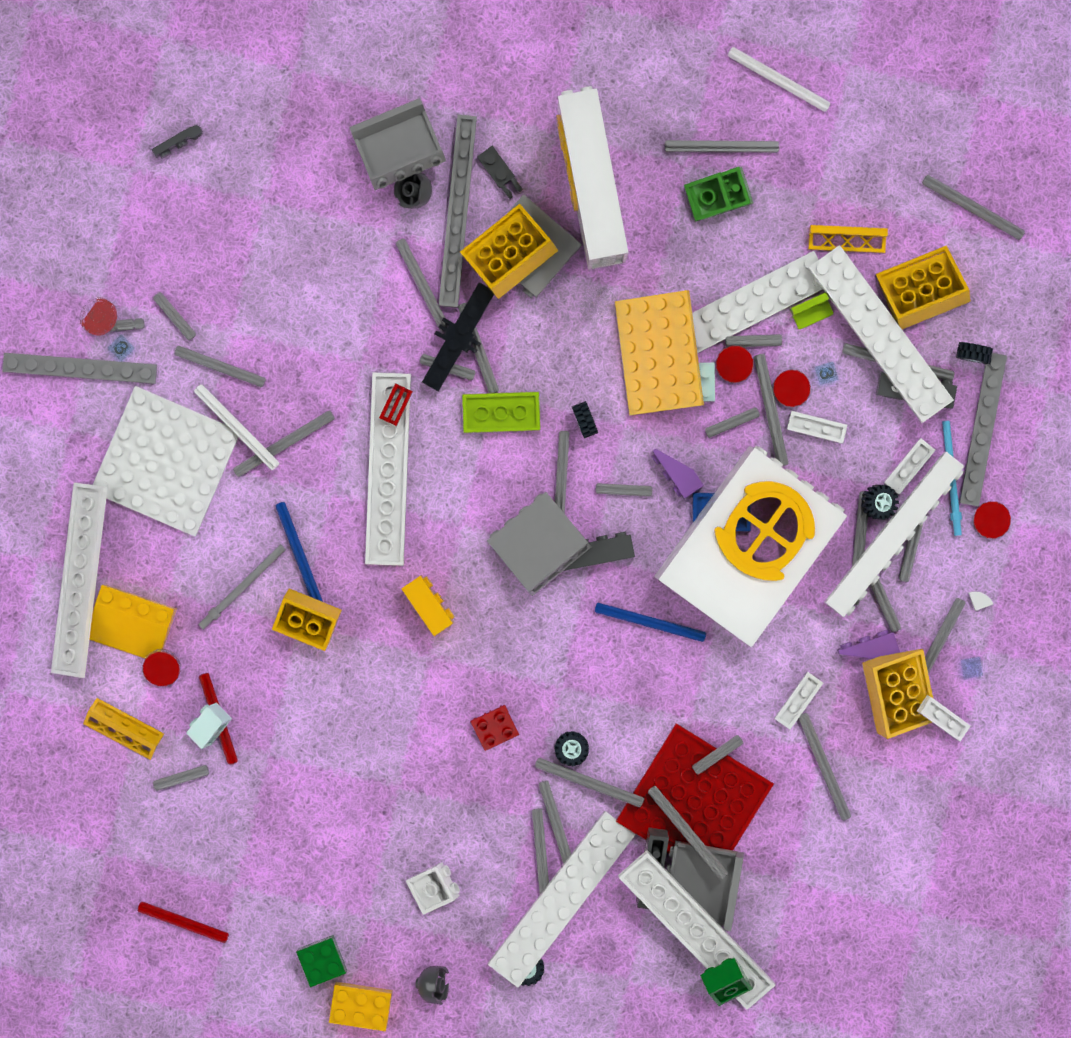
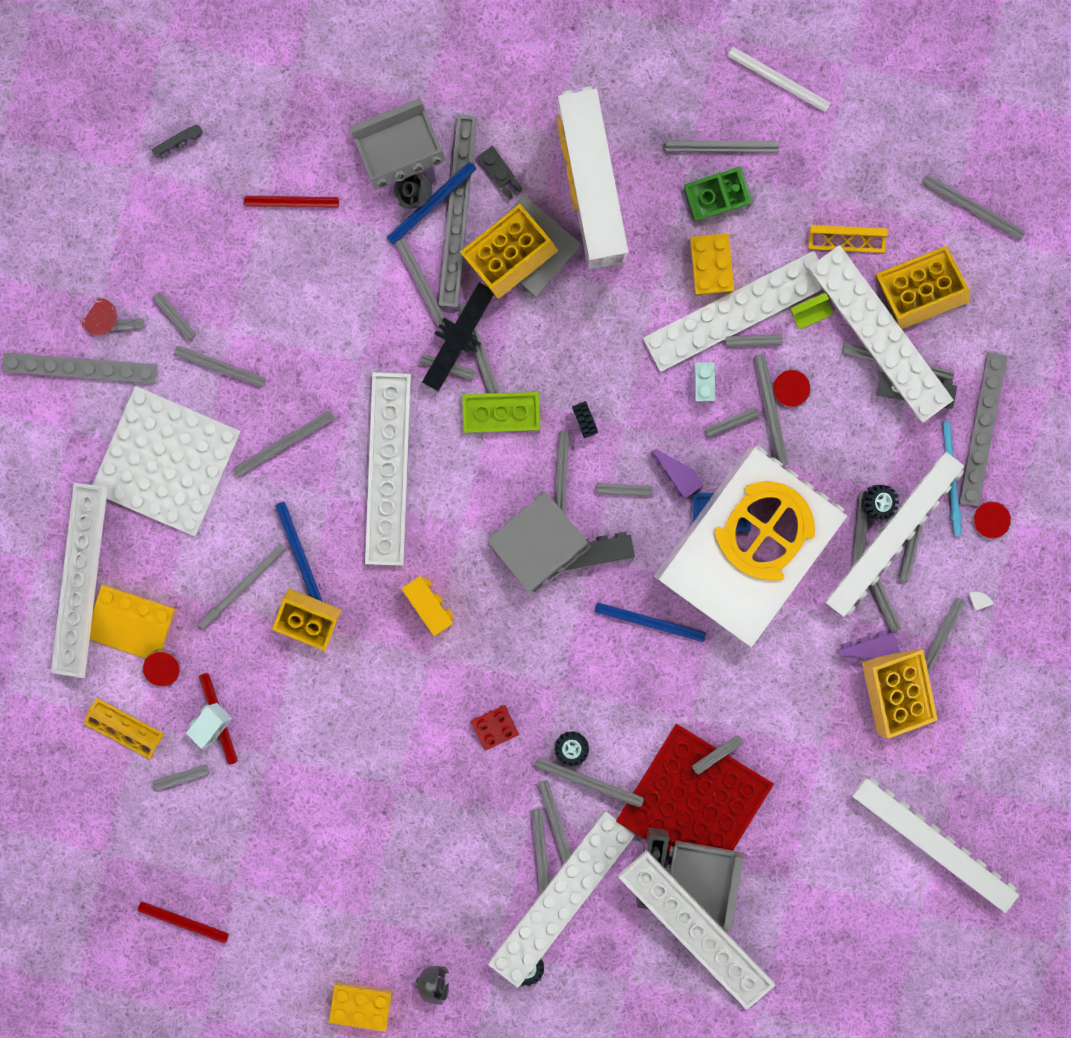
(121, 347): clear light blue tile -> none
(268, 459): white axle -> none
(291, 201): none -> red axle
(321, 961): green brick -> none
(402, 390): red tile -> none
(433, 888): white plate -> none
(435, 199): none -> blue axle
(659, 352): yellow plate -> none
(687, 832): light grey axle -> none
(711, 264): none -> yellow brick
(725, 981): green slope -> none
(734, 363): red tile -> none
(798, 700): white plate -> none
(817, 427): white plate -> none
(824, 766): light grey axle -> none
(826, 373): clear light blue tile -> none
(909, 466): white plate -> none
(935, 845): none -> white brick
(943, 718): white plate -> none
(971, 667): clear light blue tile -> none
(974, 352): black wheel -> none

